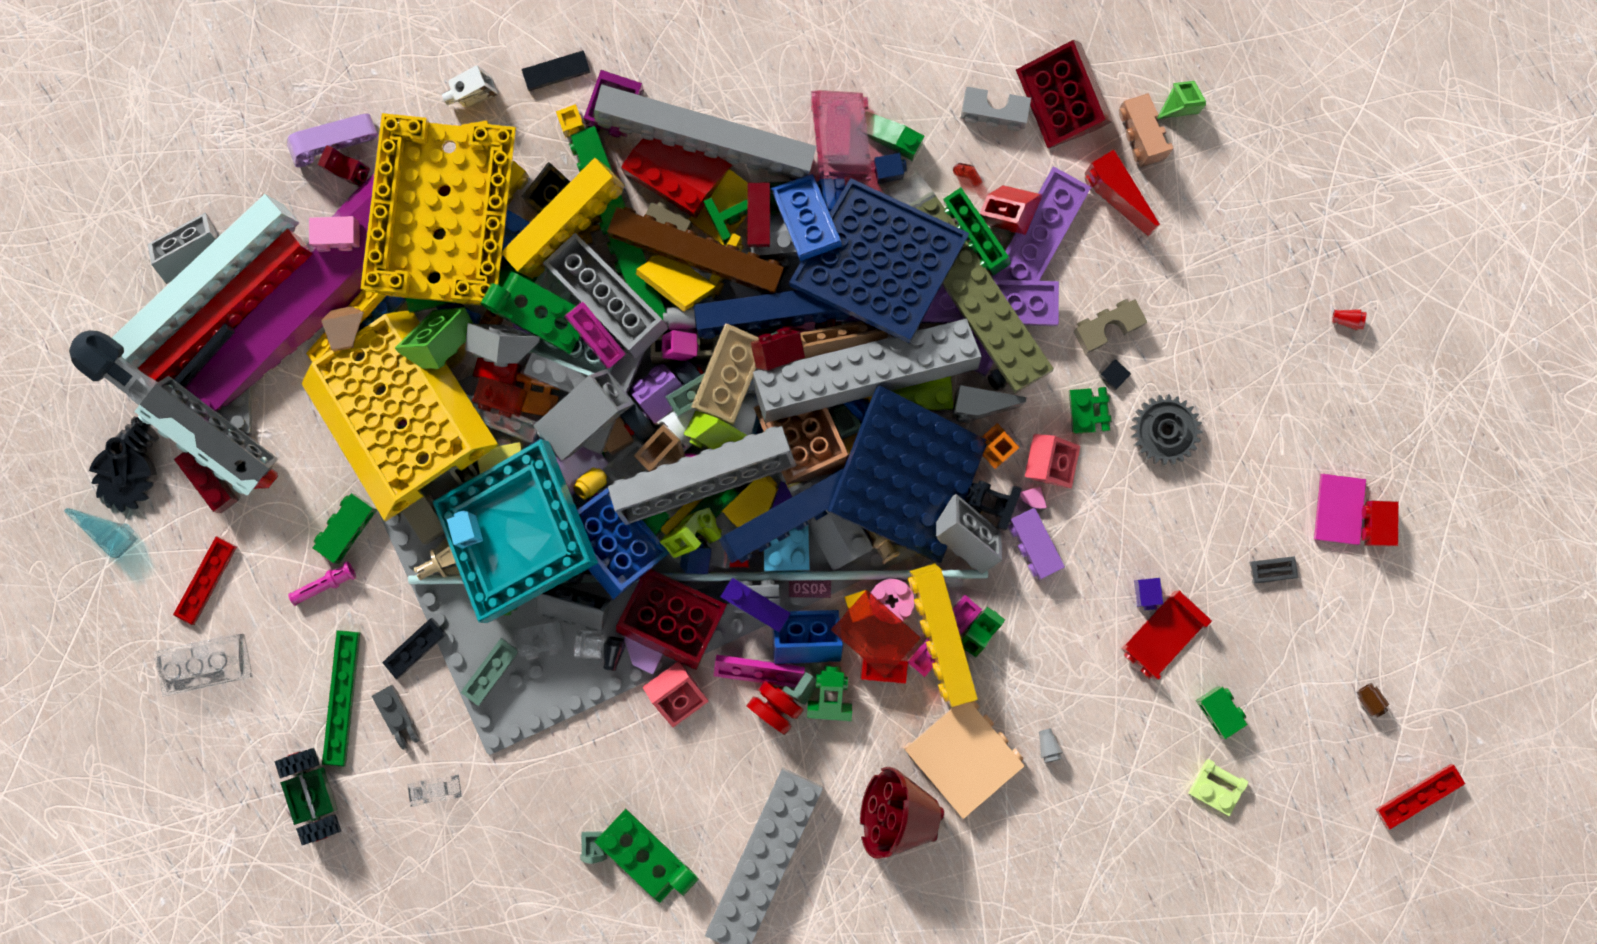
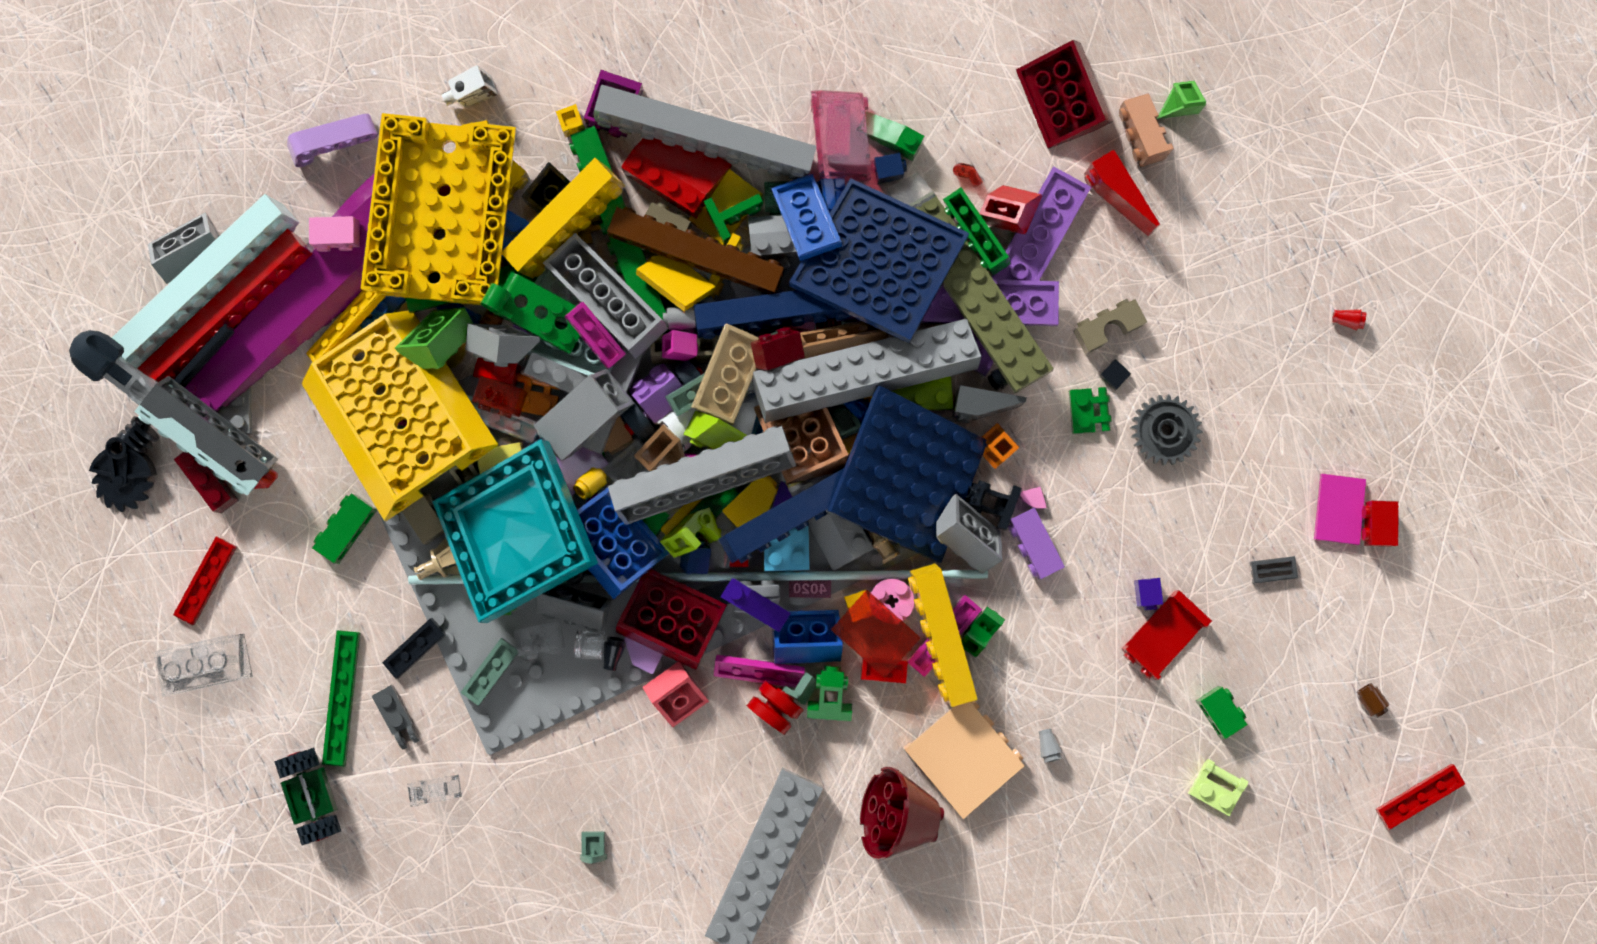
(109, 535): clear light blue slope -> none
(331, 580): dark pink pin -> none
(341, 327): medium nougat slope -> none
(343, 166): dark red slope -> none
(464, 529): medium azure brick -> none
(556, 70): black tile -> none
(676, 874): green hinge -> none
(758, 215): dark red tile -> none
(976, 109): light grey arch -> none
(1052, 460): coral slope -> none

